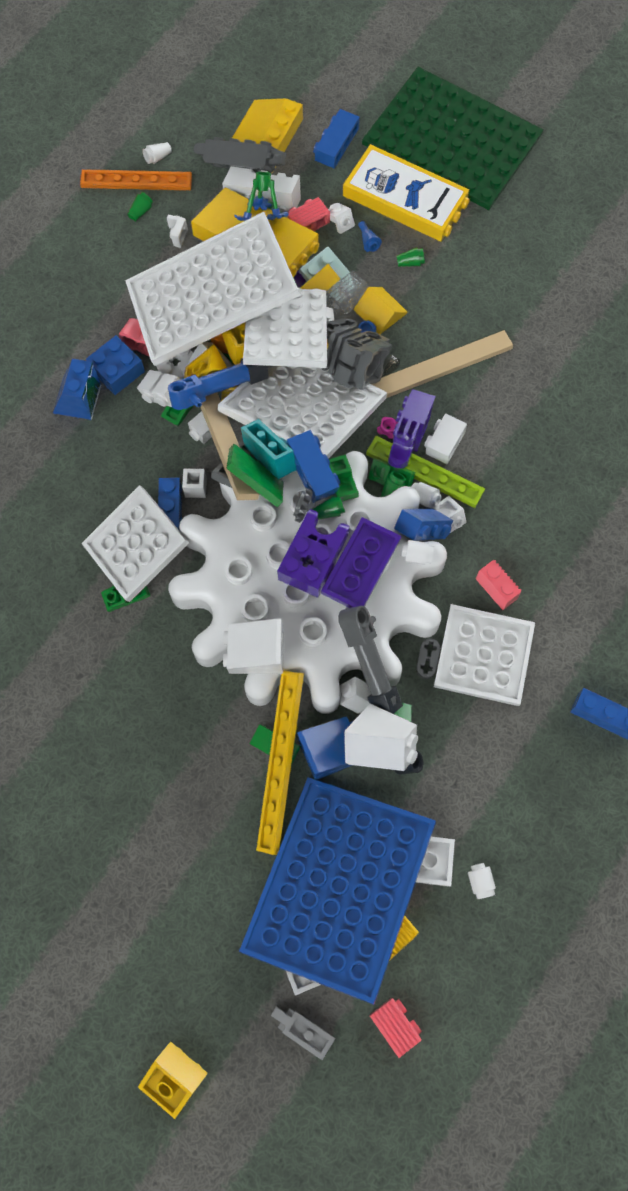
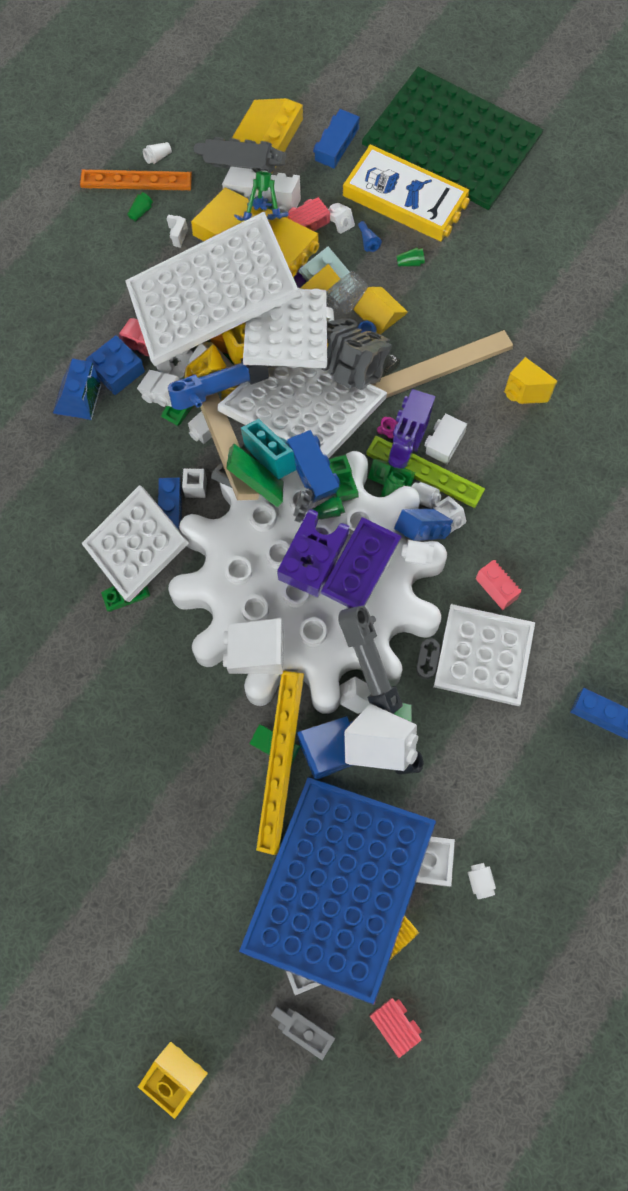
(529, 384): none -> yellow slope

